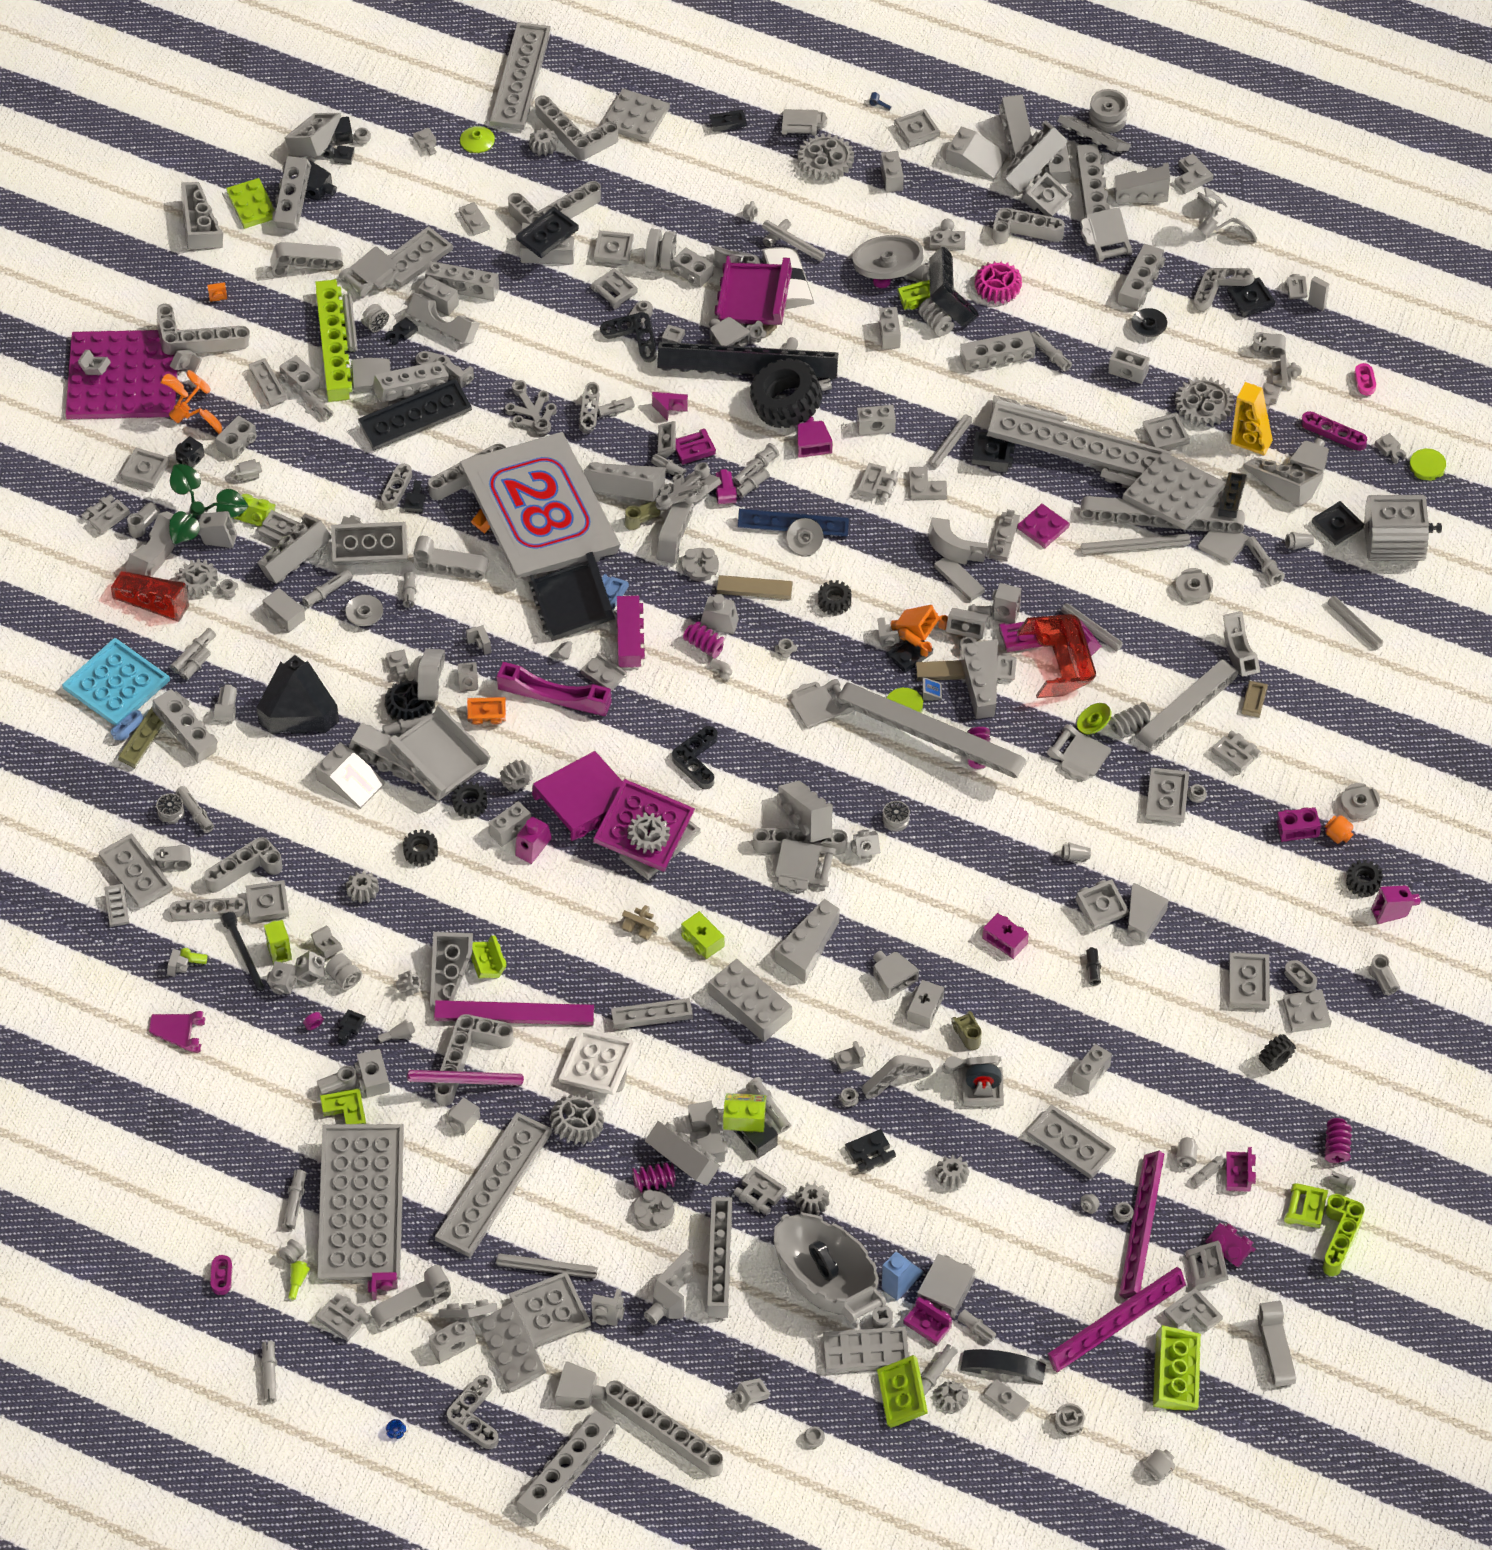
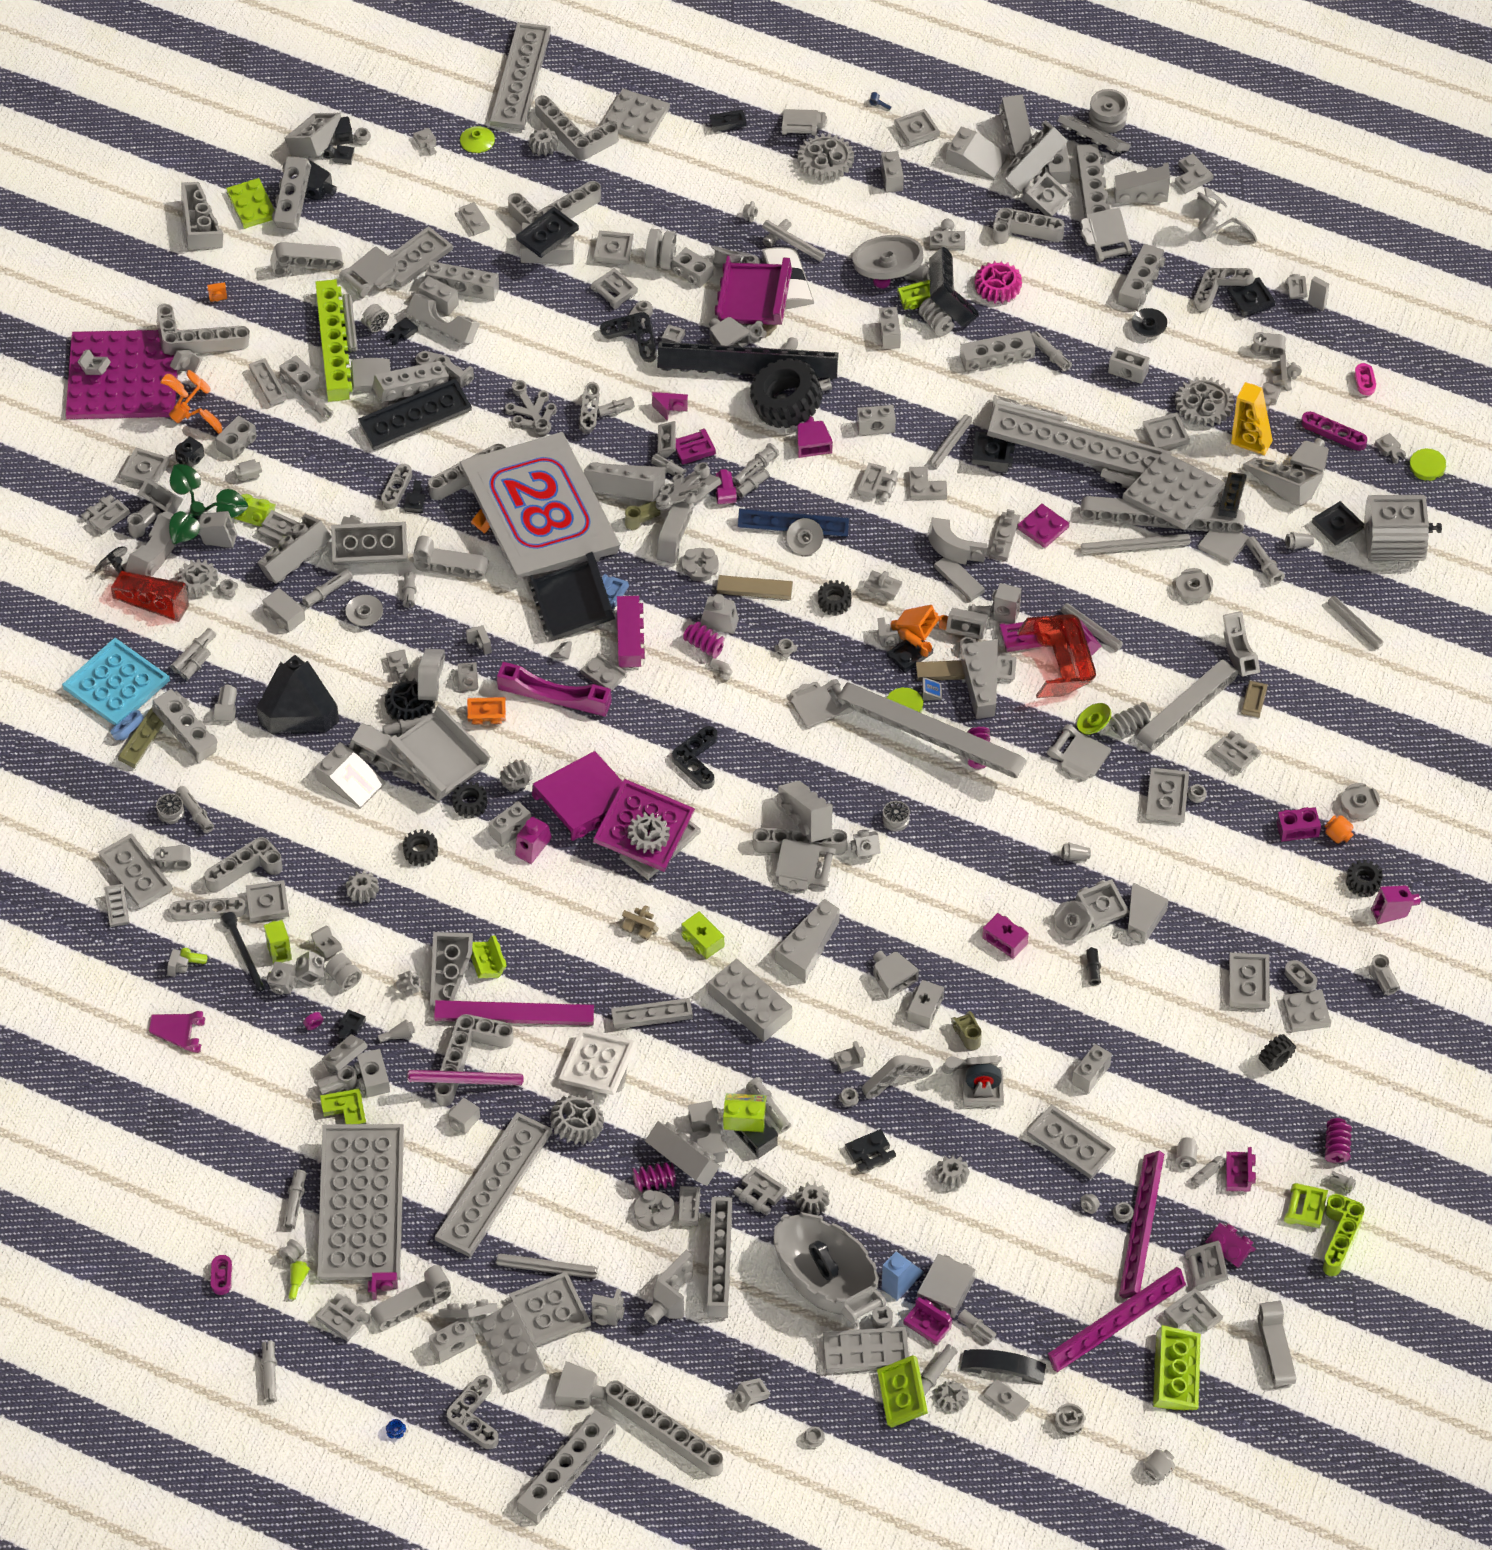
(114, 558): none -> black shield
(160, 496): none -> light grey brick
(344, 1053): none -> light grey bracket
(689, 1206): none -> light grey plate
(883, 584): none -> light grey hips
(1083, 920): none -> light grey plate

